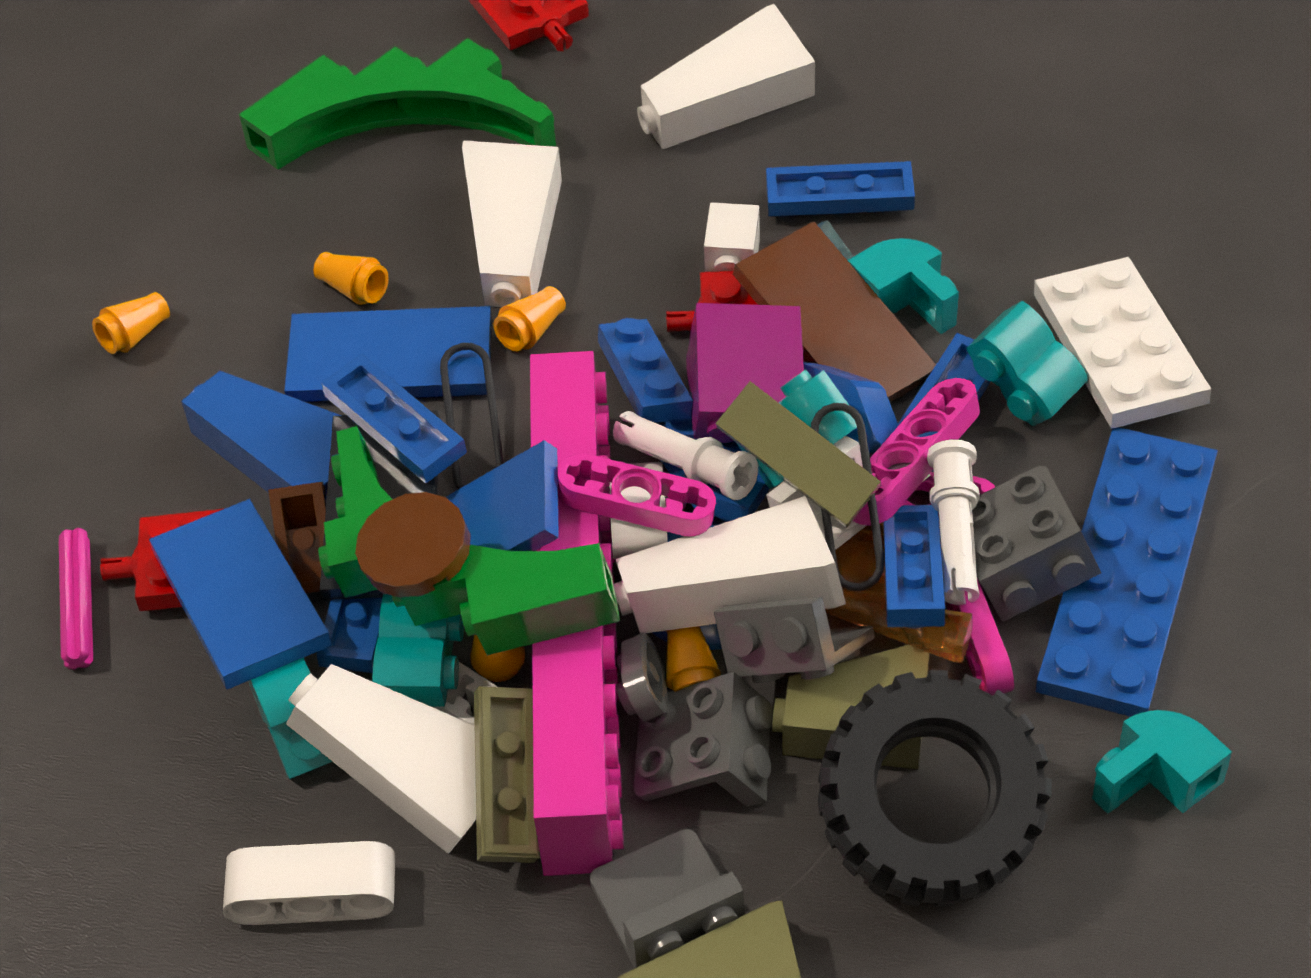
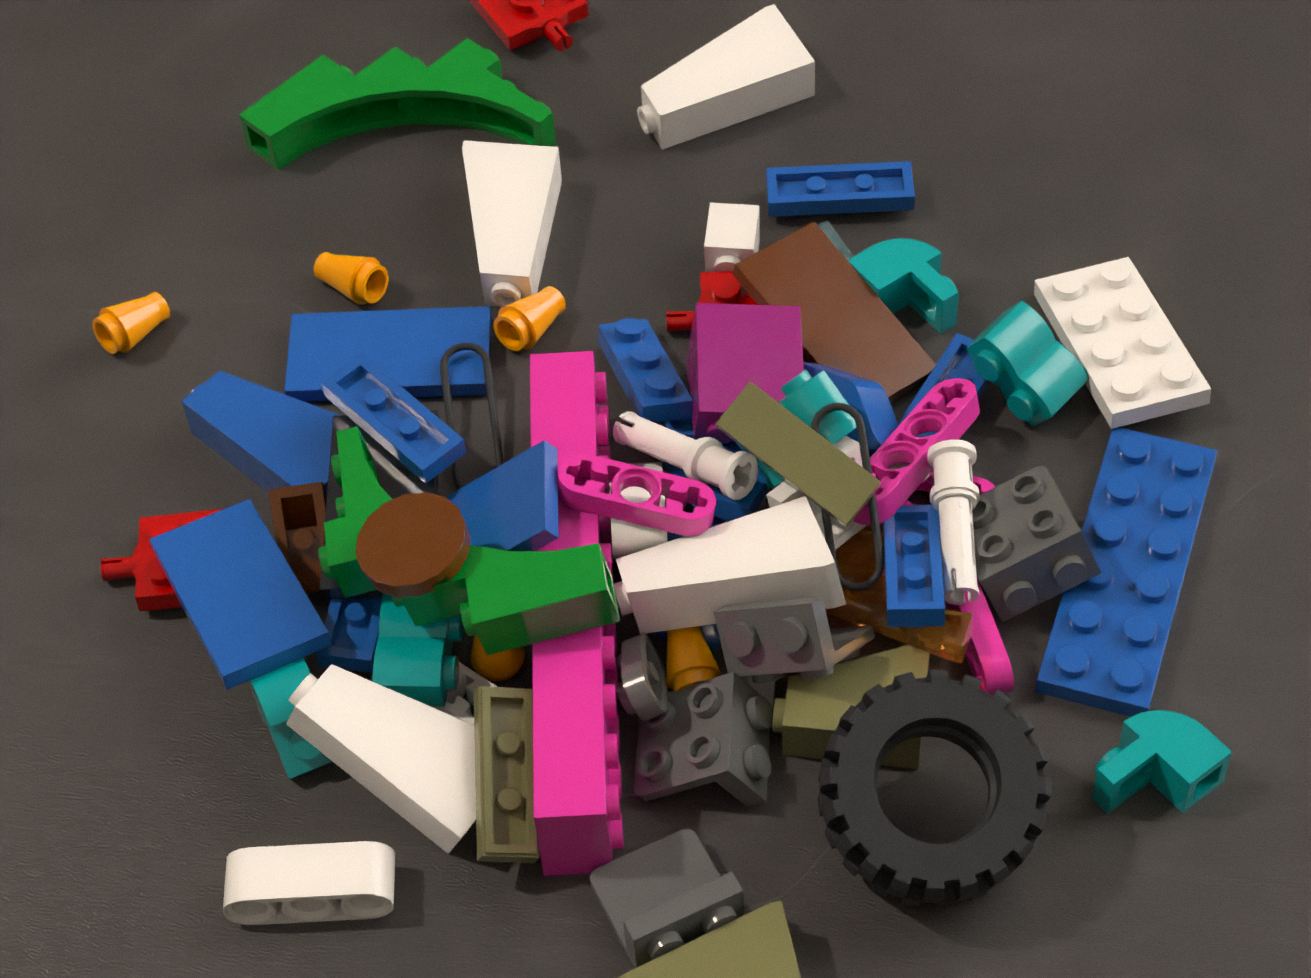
(75, 599): dark pink axle -> none

